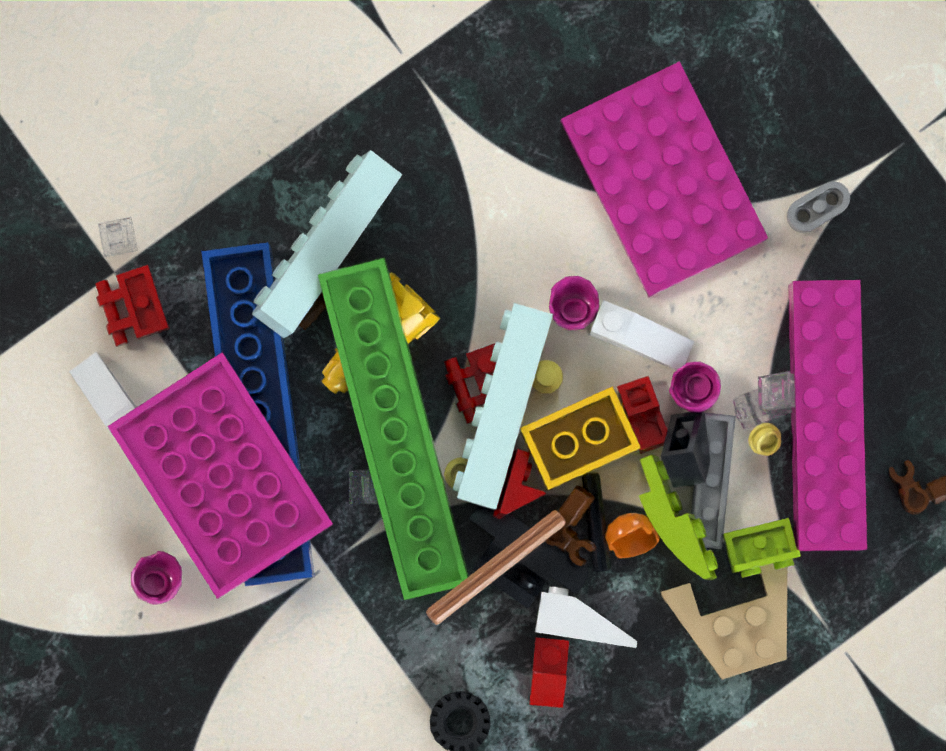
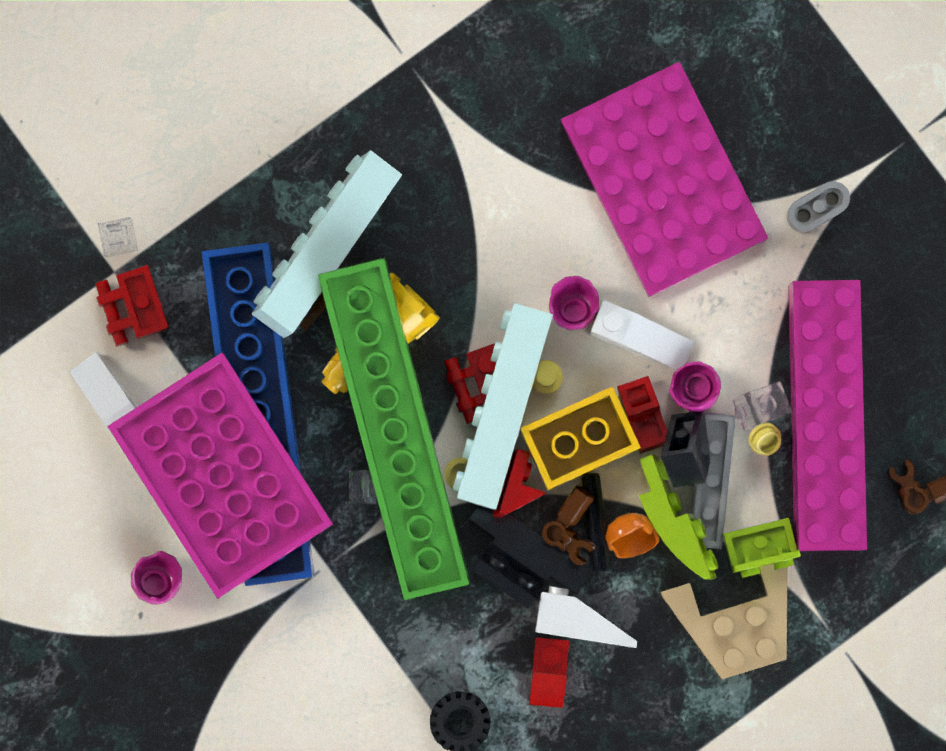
(495, 567): nougat axle -> none
(776, 391): clear tile -> none

